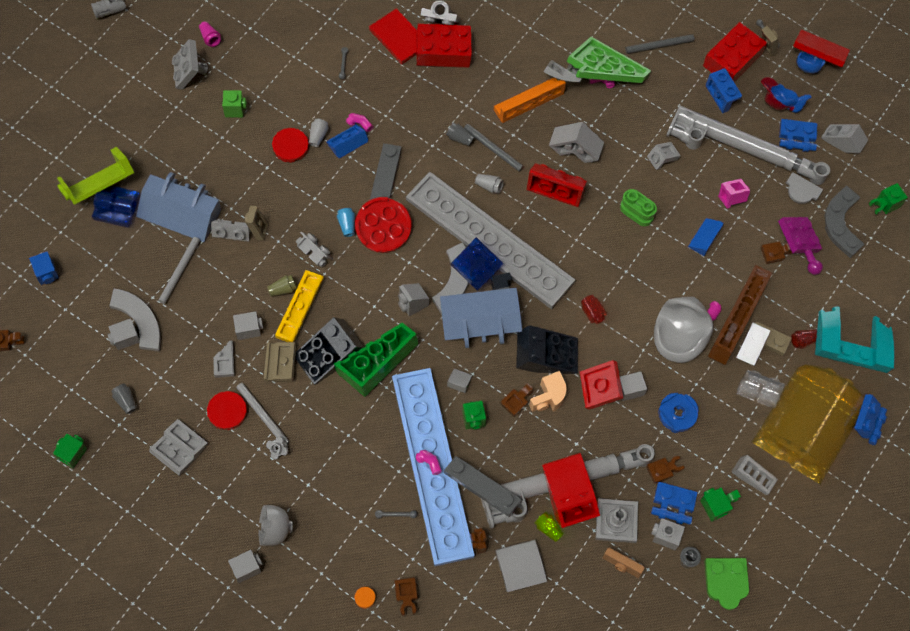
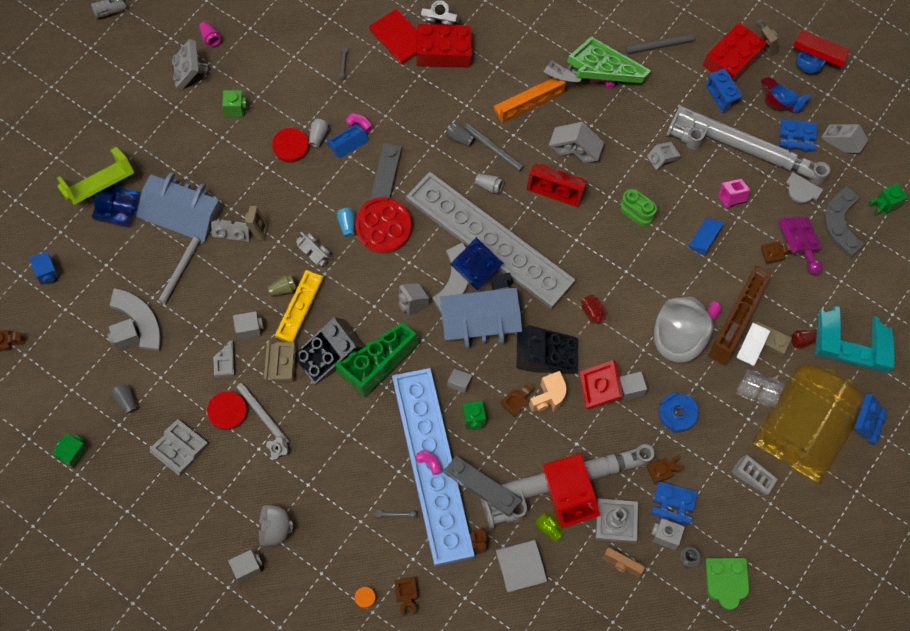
(717, 503): green brick -> none

